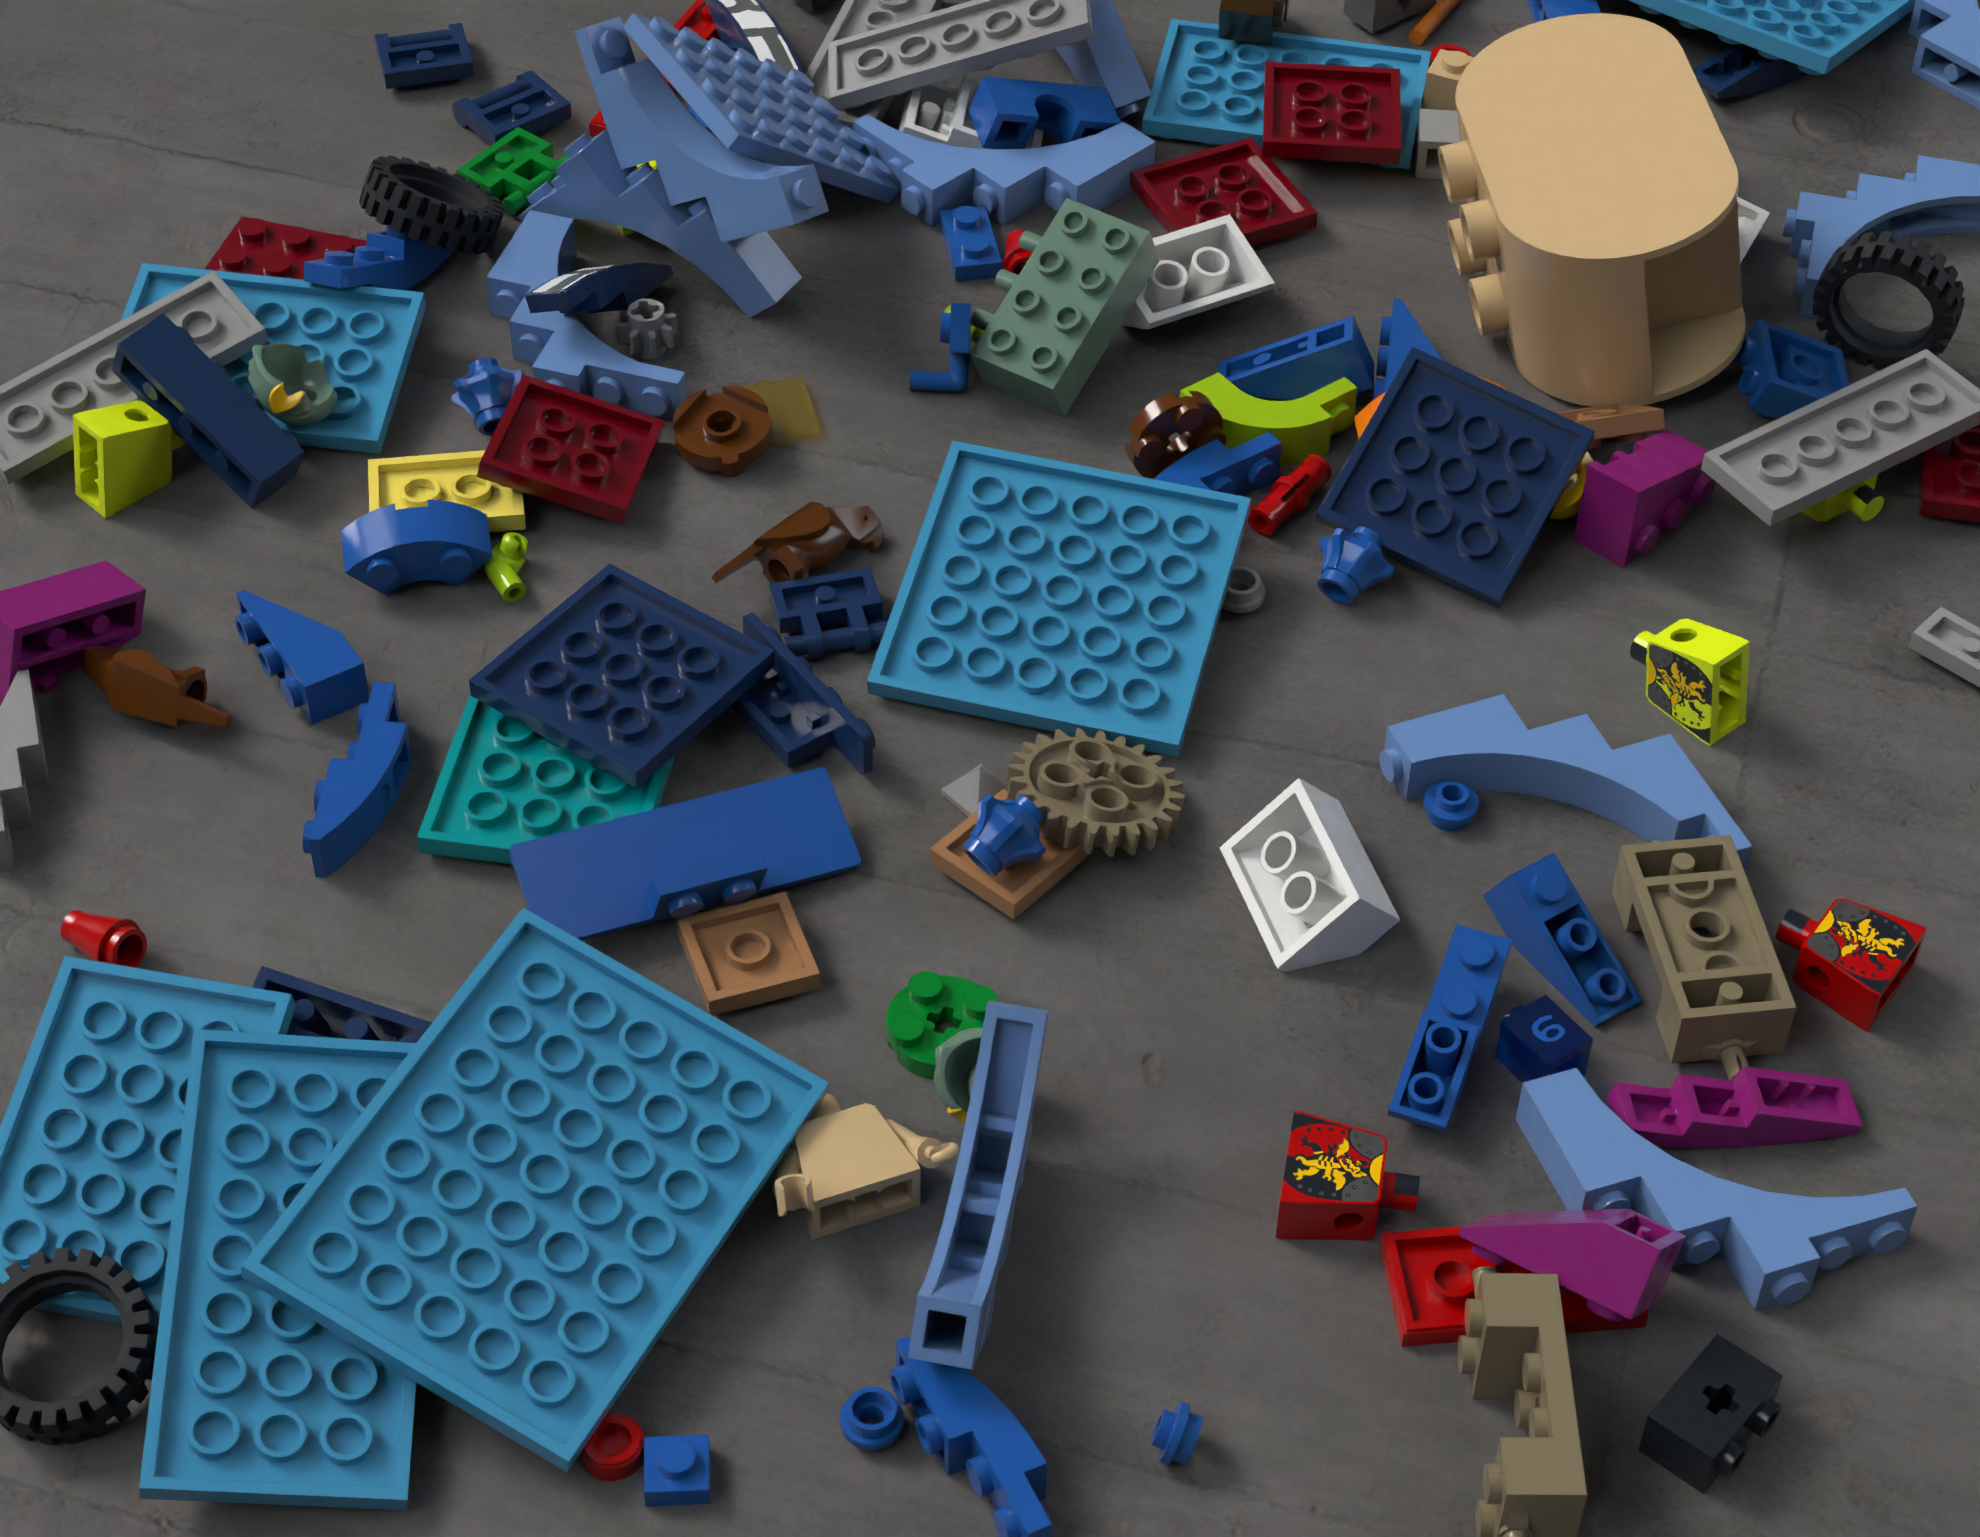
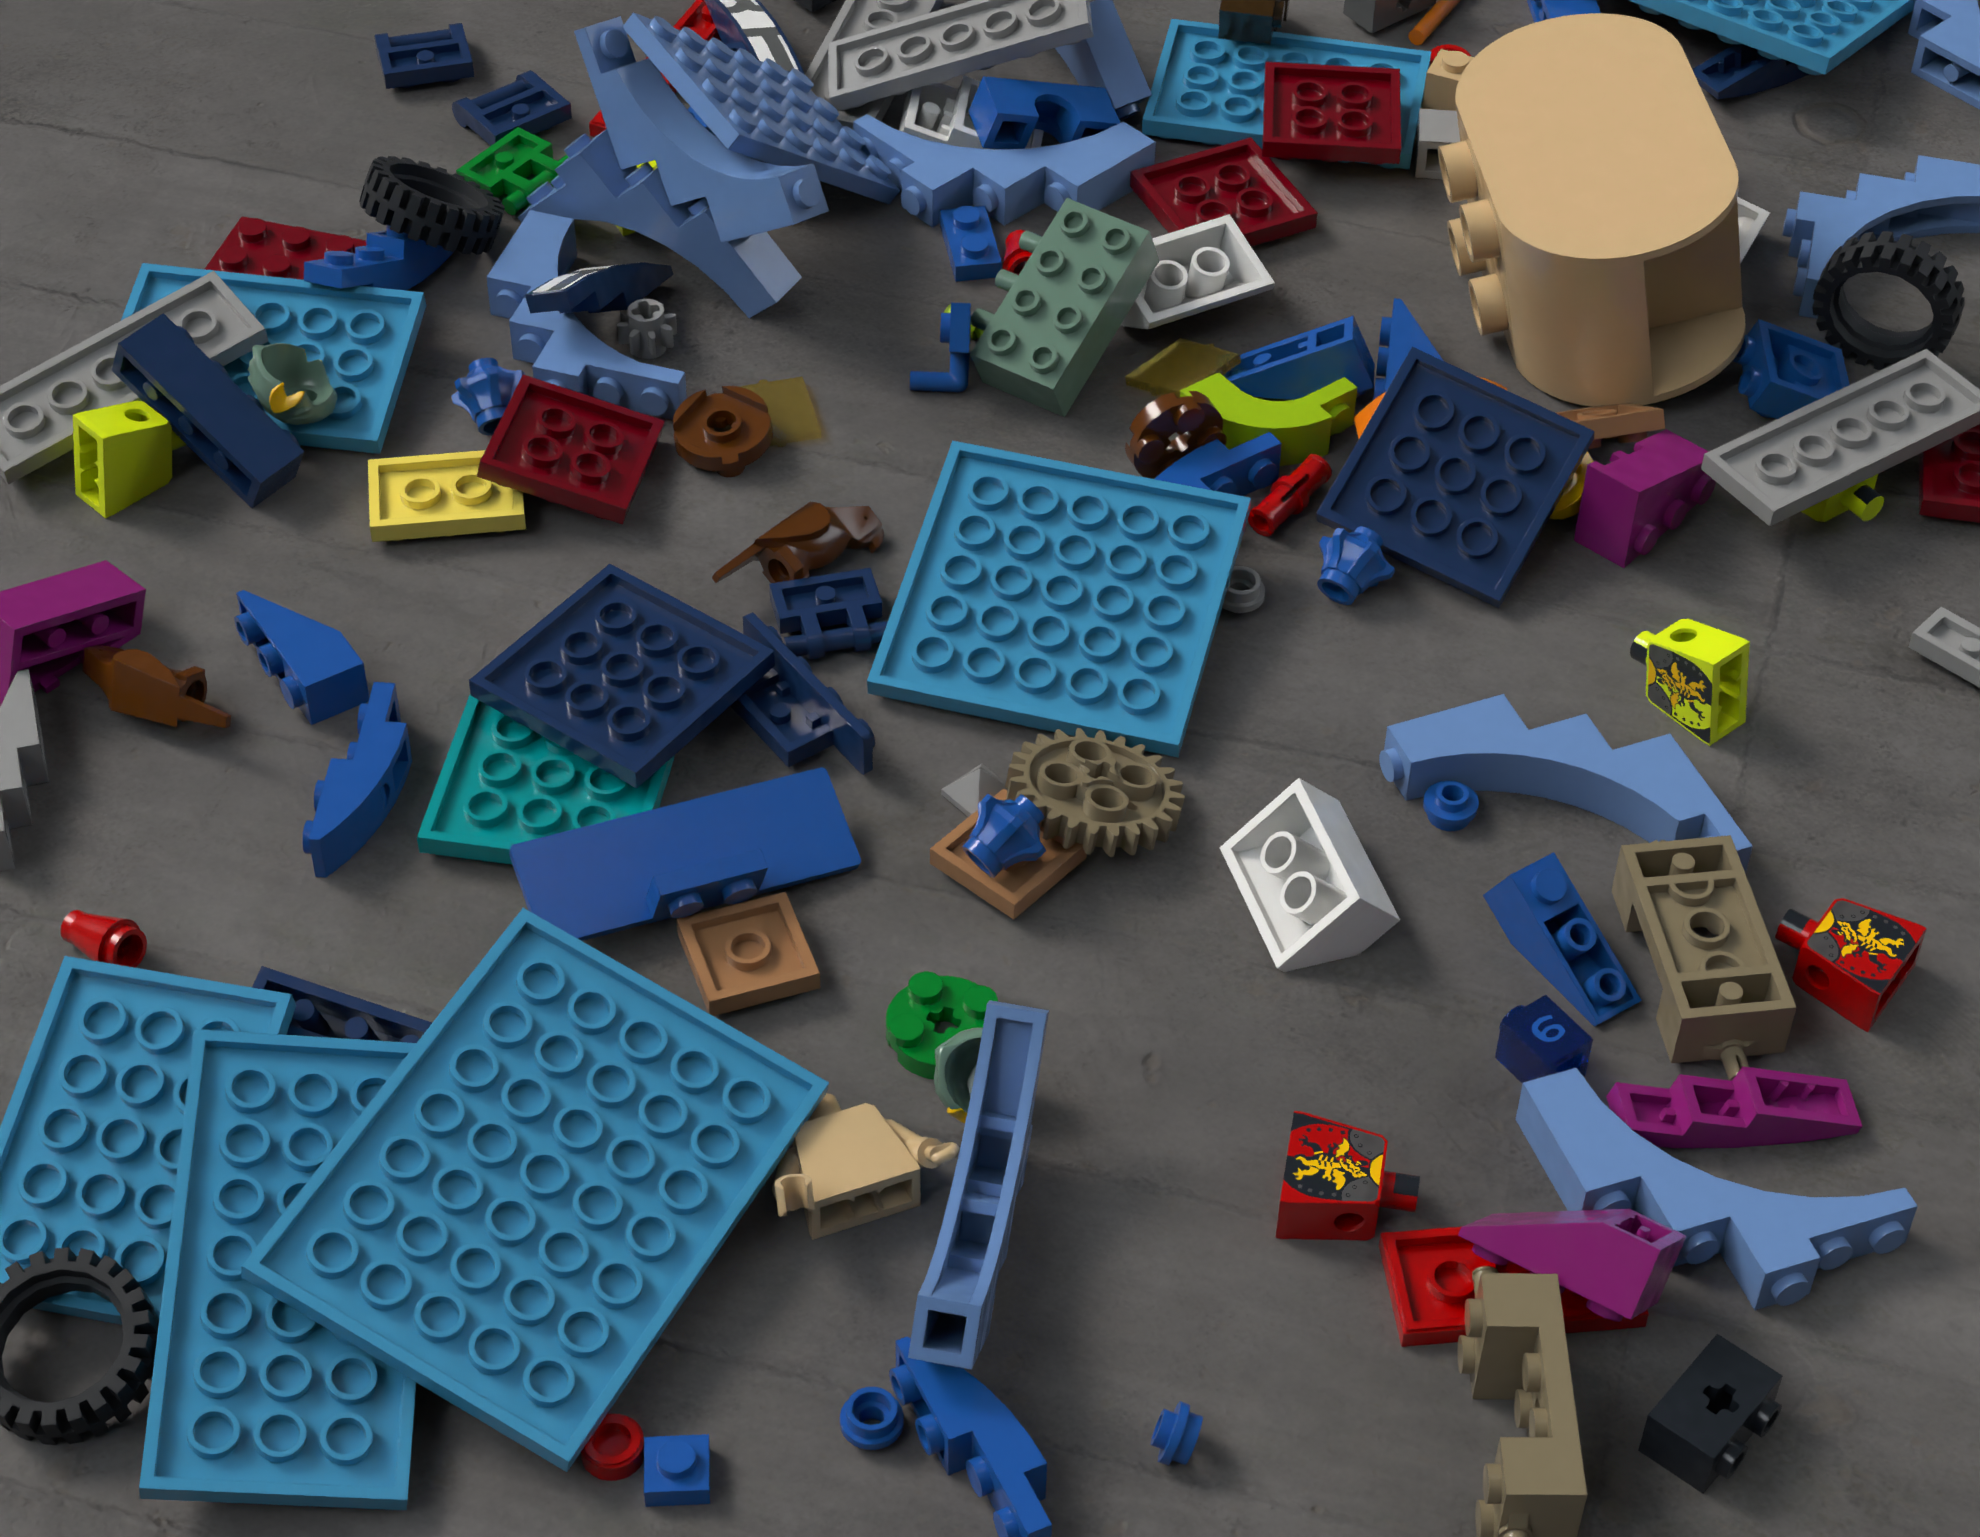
(416, 544): blue brick -> none
(505, 565): lime arm -> none
(1181, 367): none -> clear yellow piece
(1451, 1029): blue slope -> none

